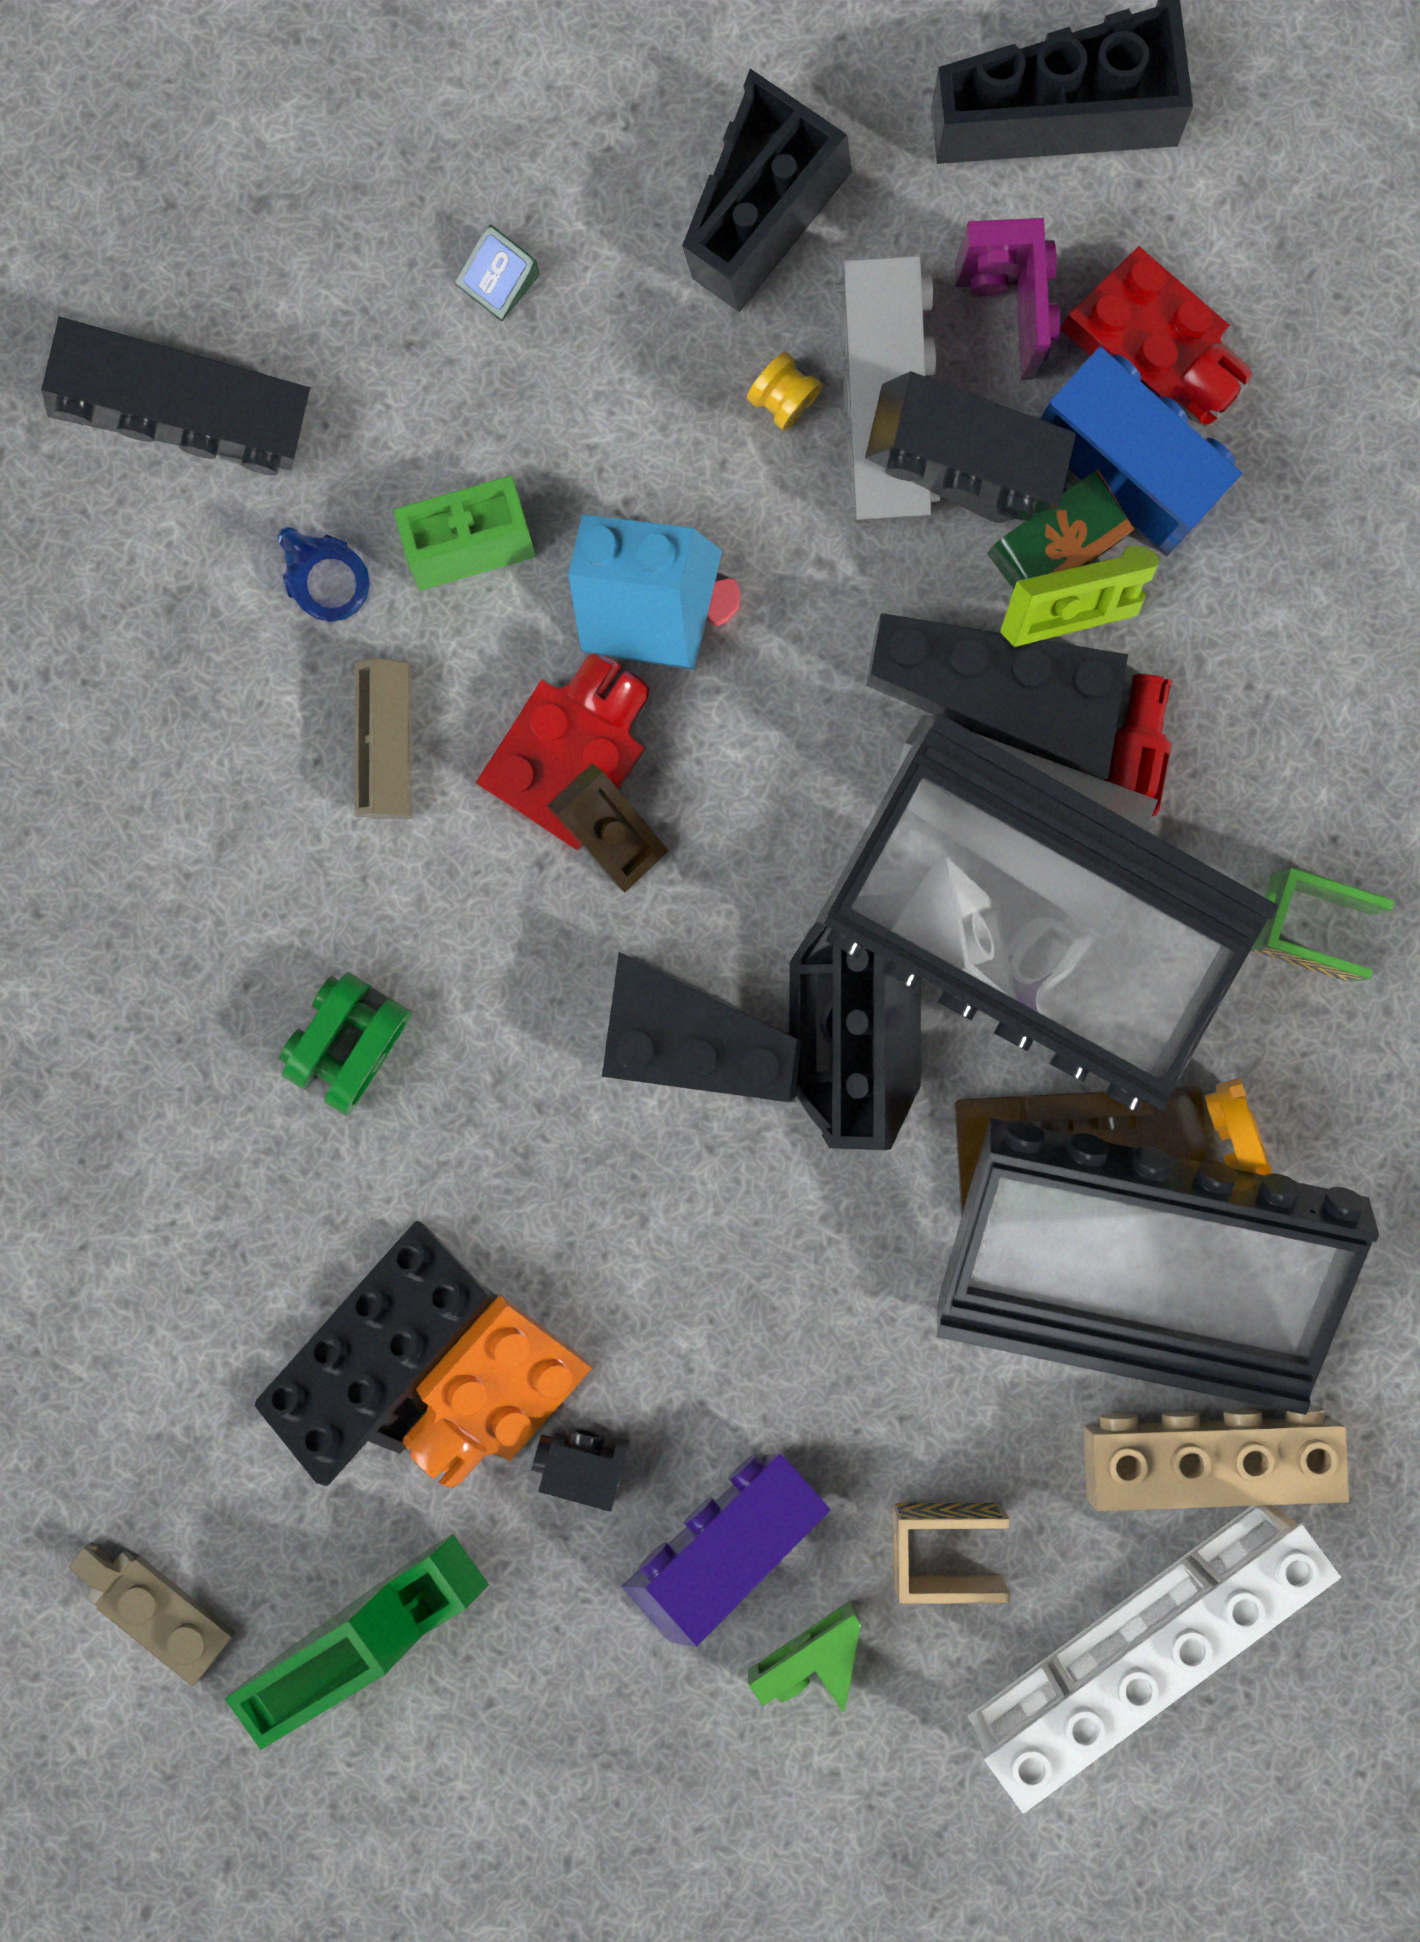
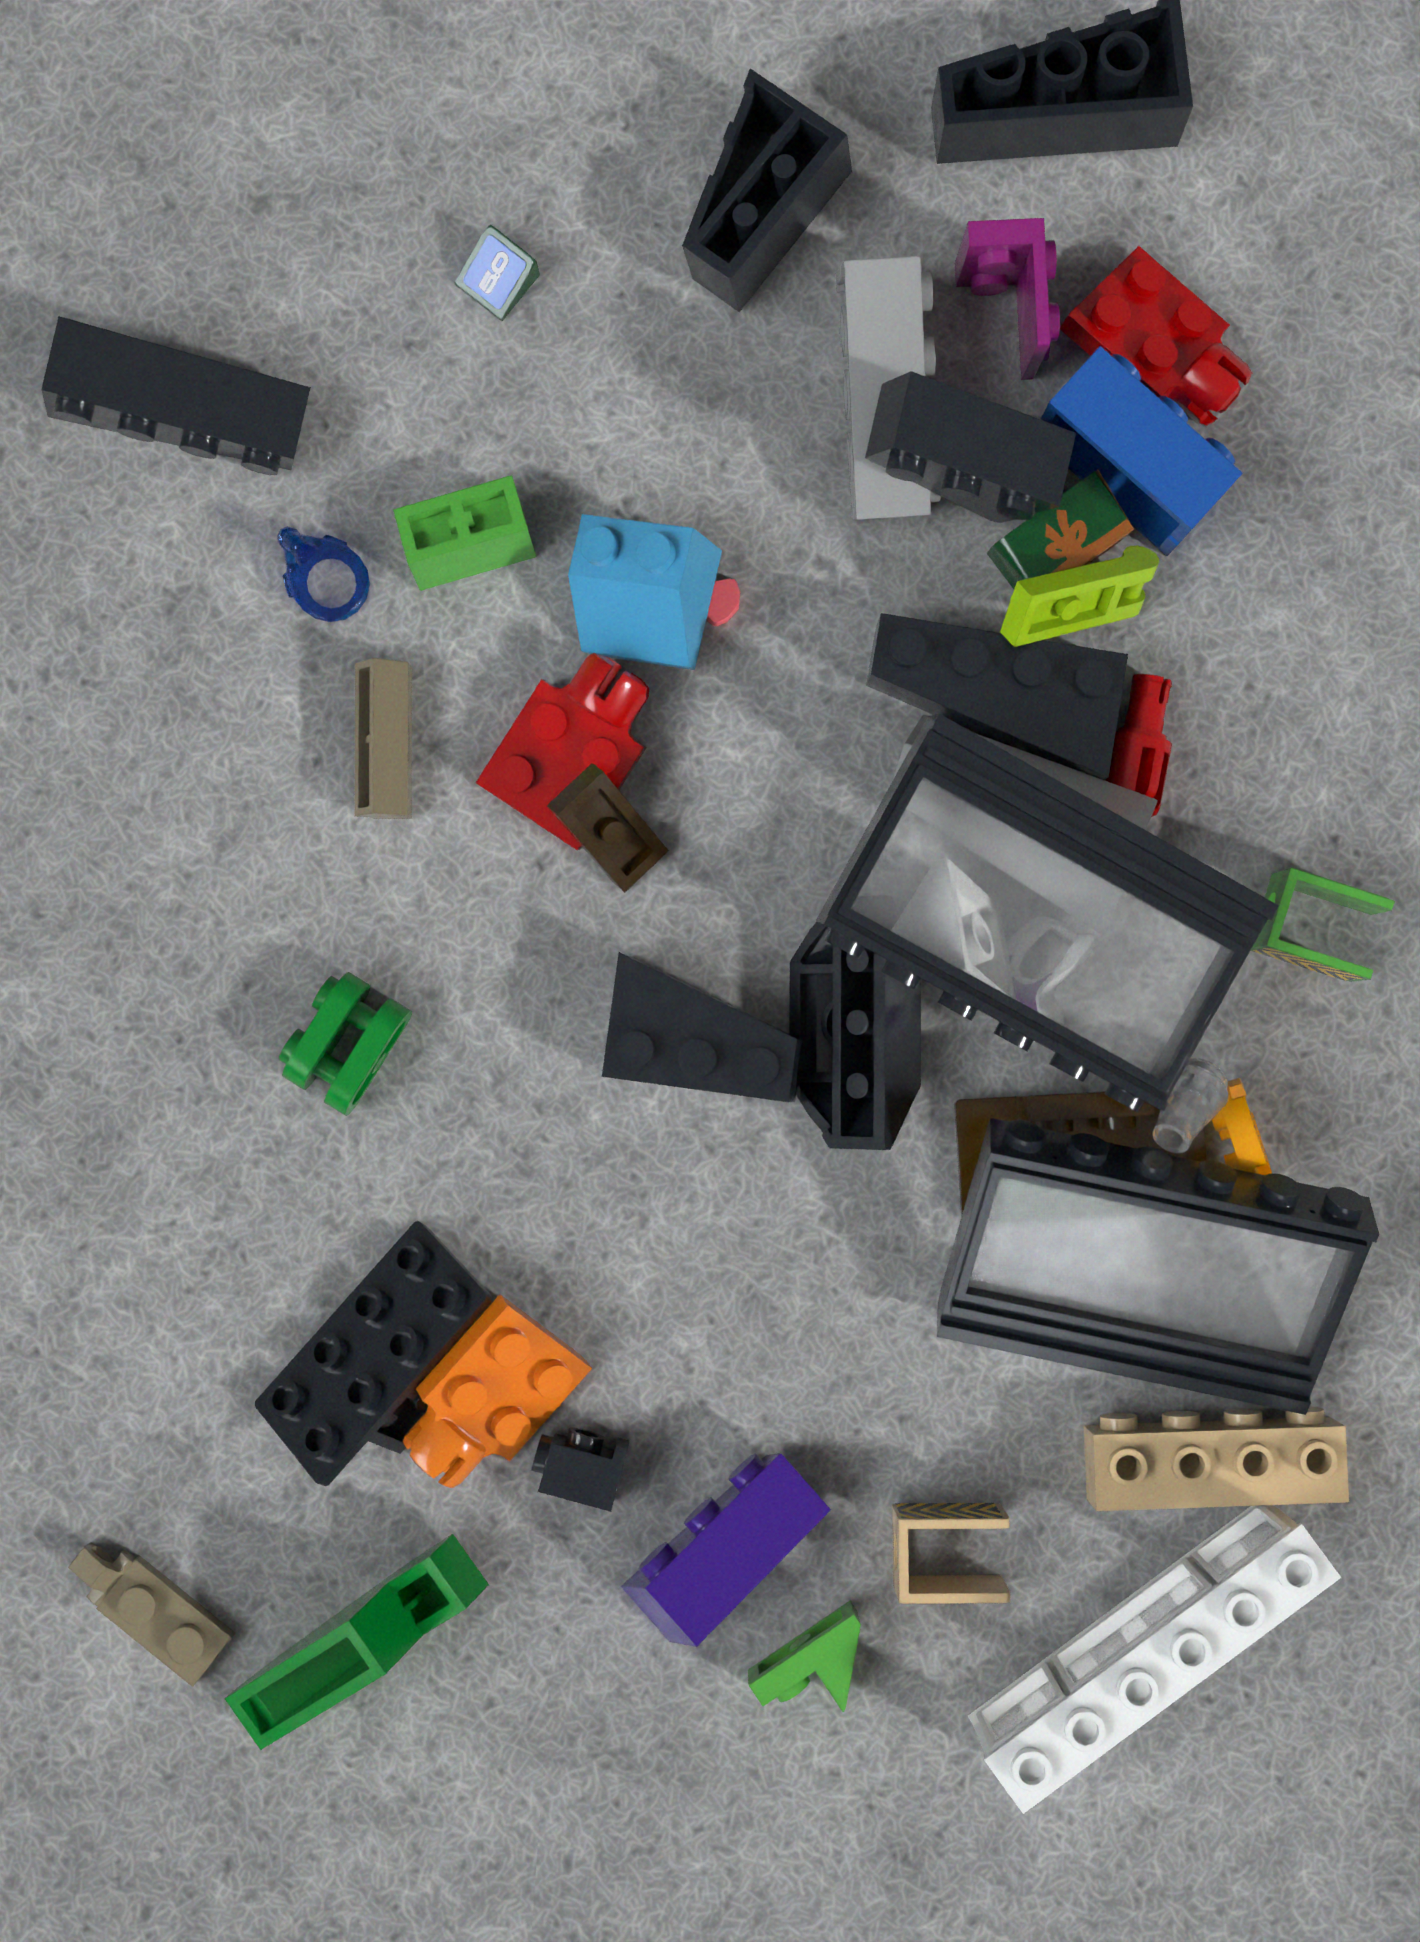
(784, 390): yellow wheel -> none
(1191, 1106): none -> clear cone

